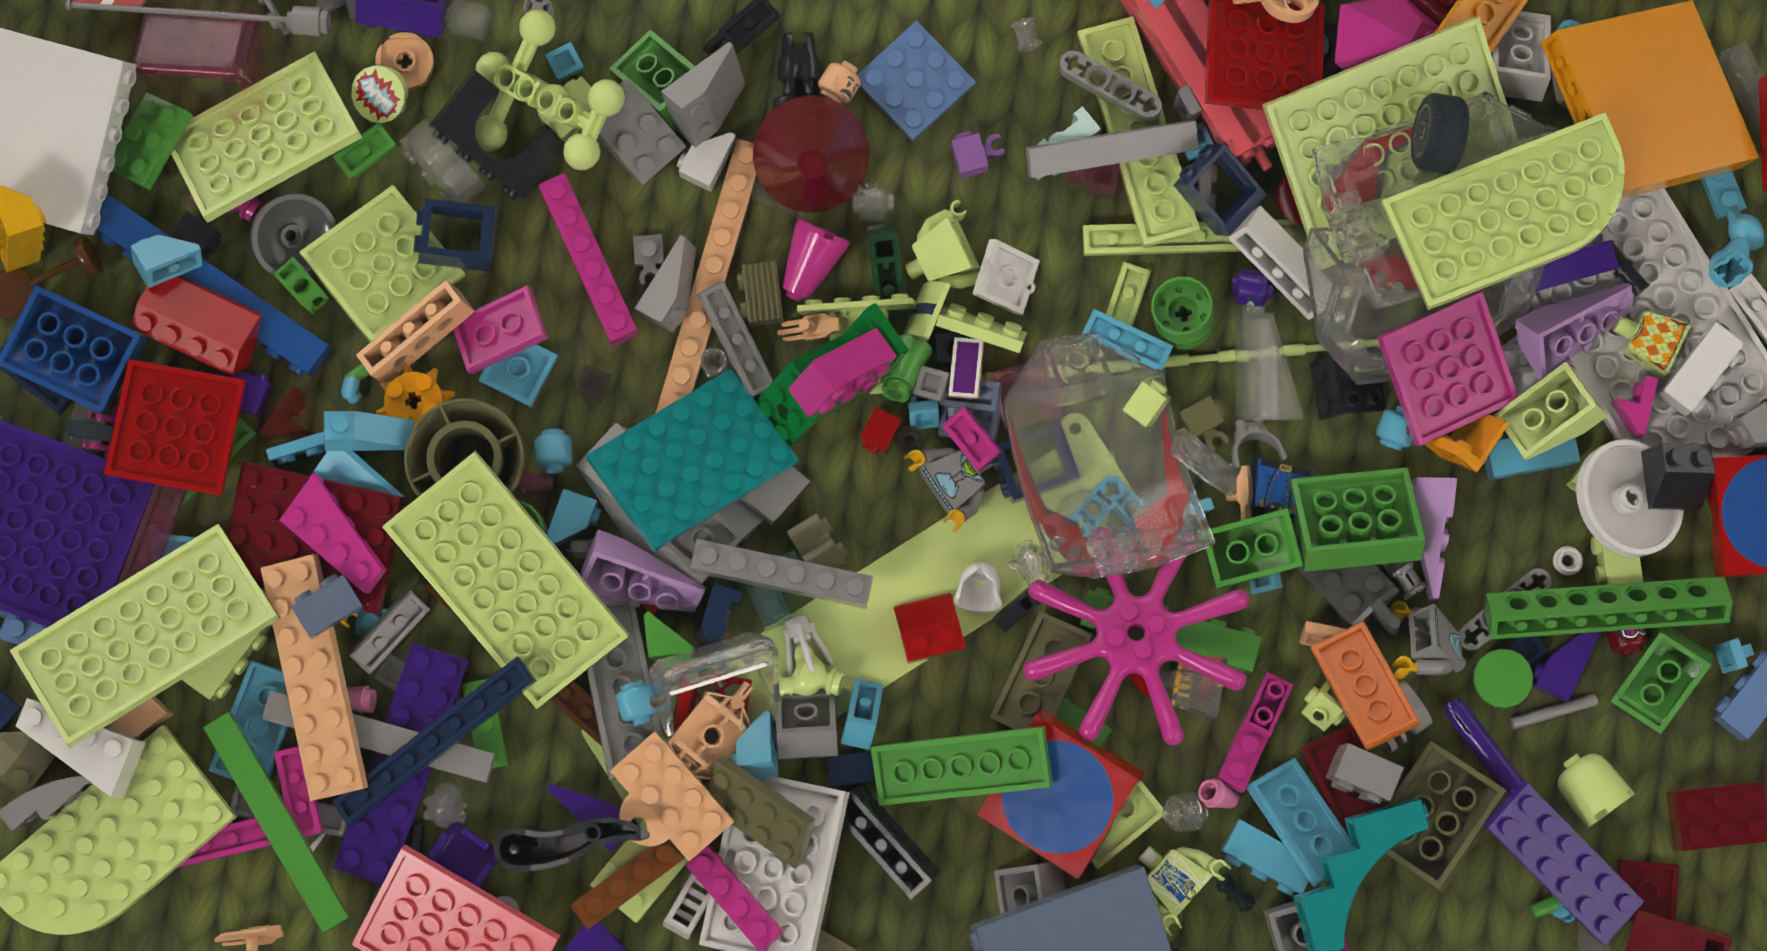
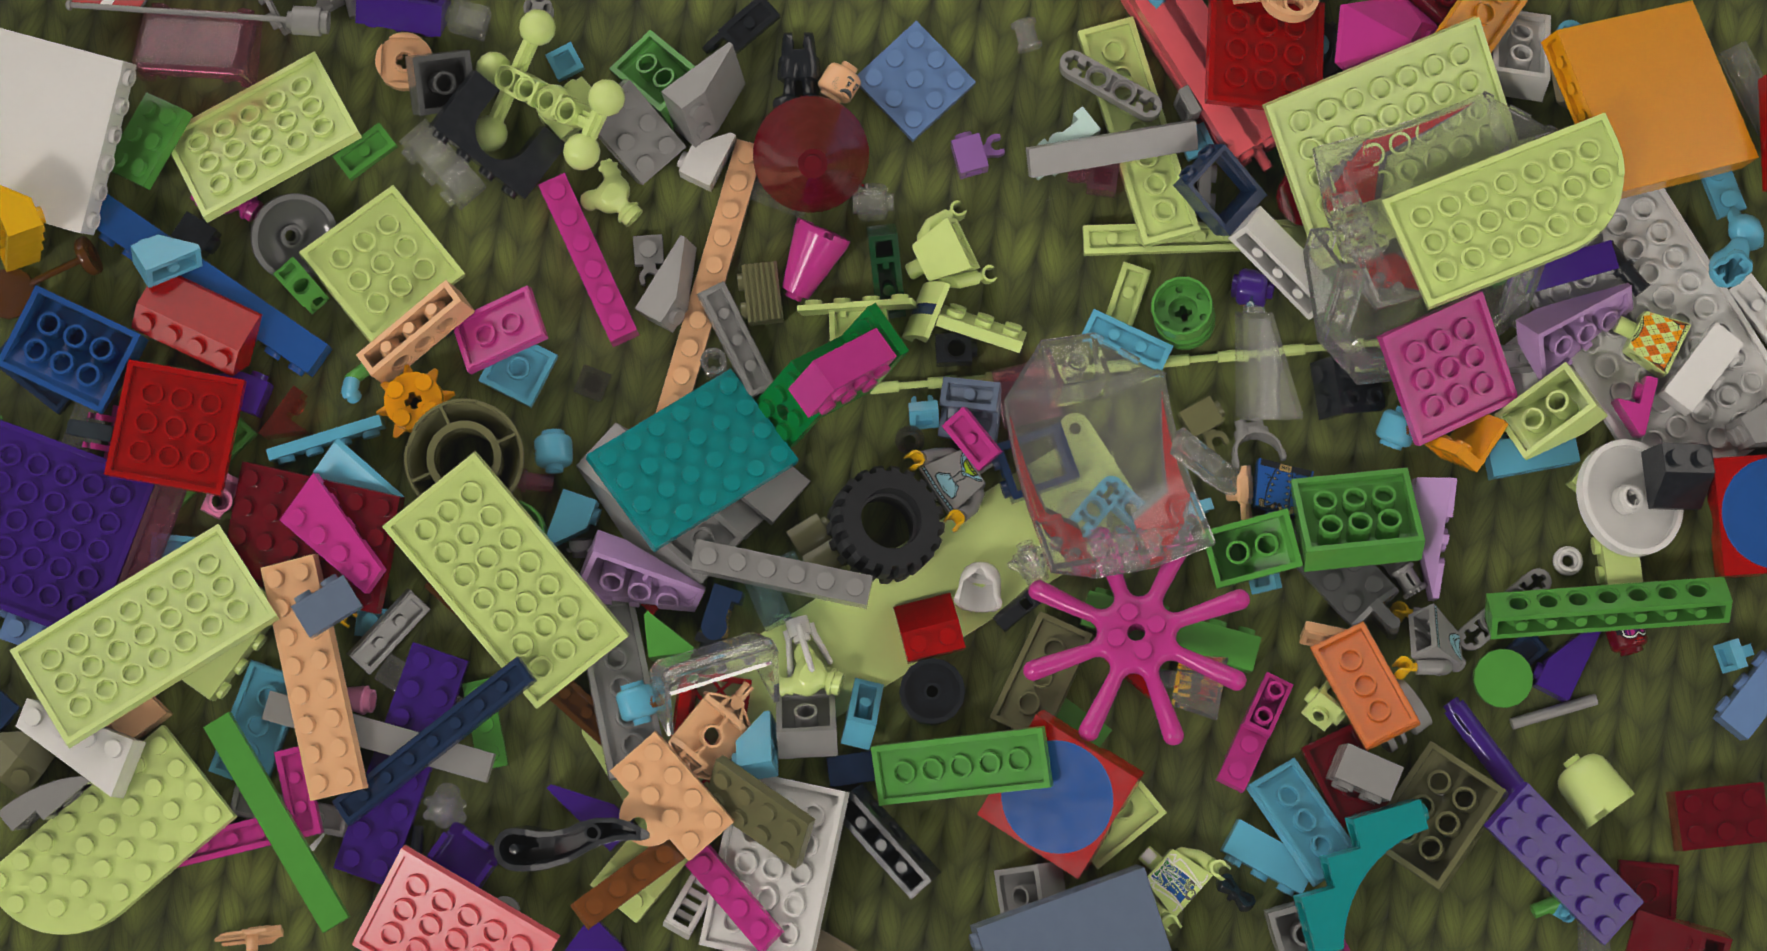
(225, 501): none -> bright pink plate
(365, 431): medium azure slope -> none
(379, 93): tile -> none
(435, 78): none -> dark grey brick
(455, 258): dark blue window -> none
(612, 195): none -> yellowish green animal
(813, 327): light nougat piece -> none
(879, 431): red brick -> none
(903, 377): bright green plant -> none
(910, 499): none -> black tyre
(932, 384): light grey plate -> none
(932, 709): none -> black wheel
(966, 368): dark purple tile -> none
(1006, 277): white plate -> none
(1147, 402): yellowish green brick -> none
(1184, 812): clear head -> none
(1217, 794): bright pink cone -> none
(1440, 133): black wheel -> none
(1662, 678): bright green slope -> none

